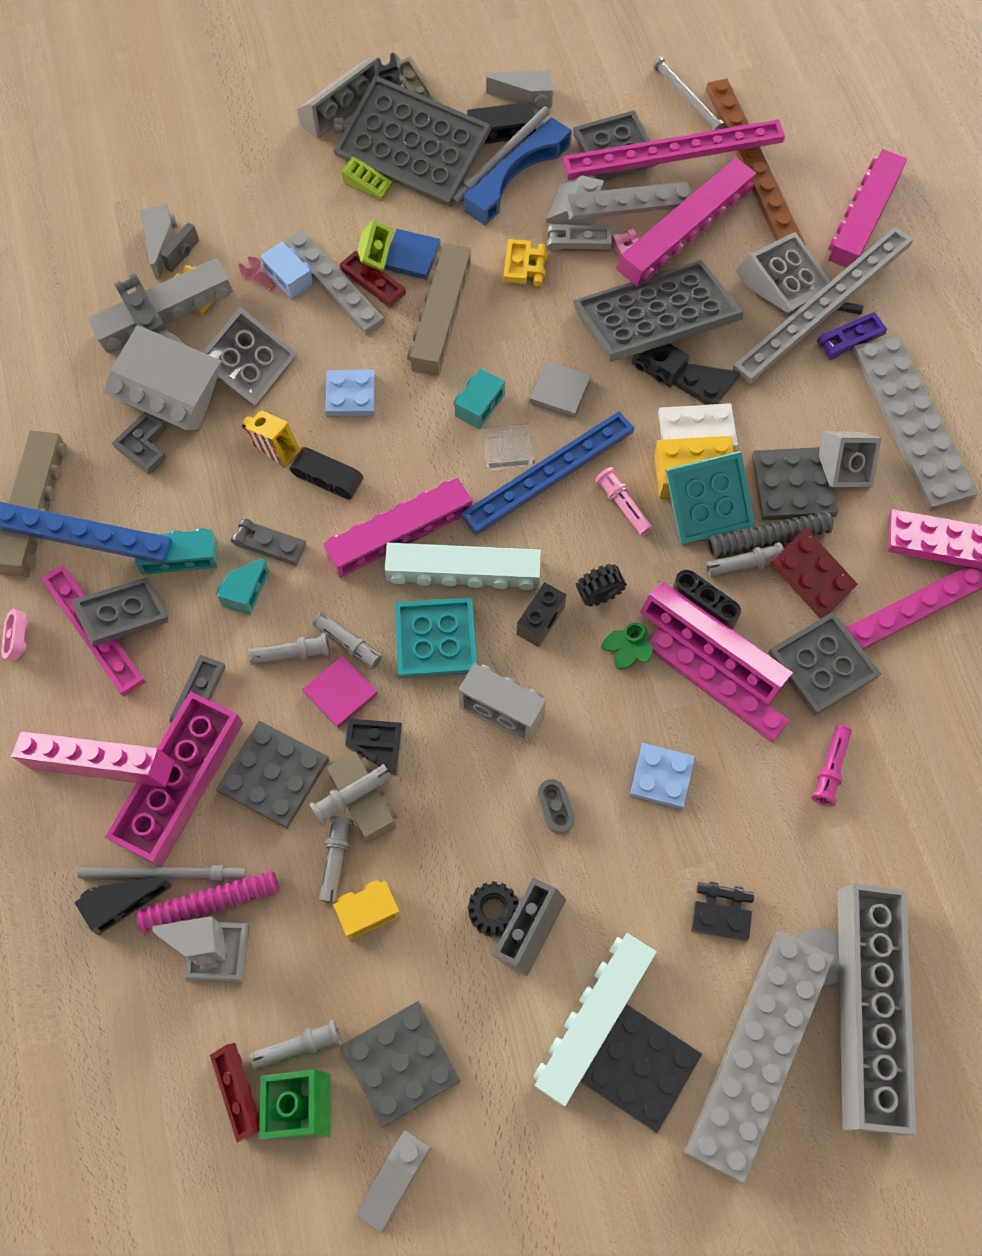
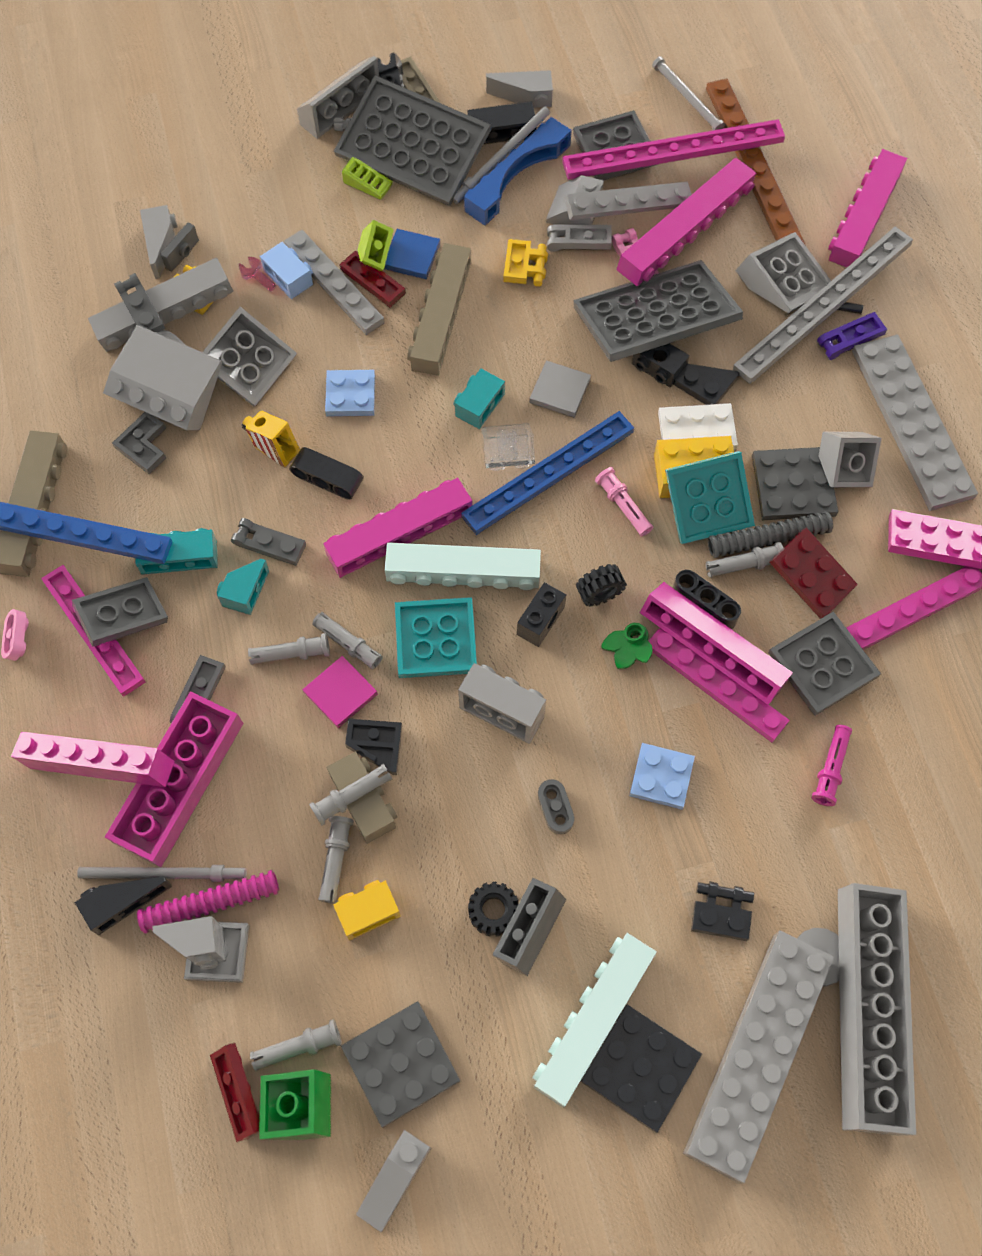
(273, 774): dark grey plate -> none

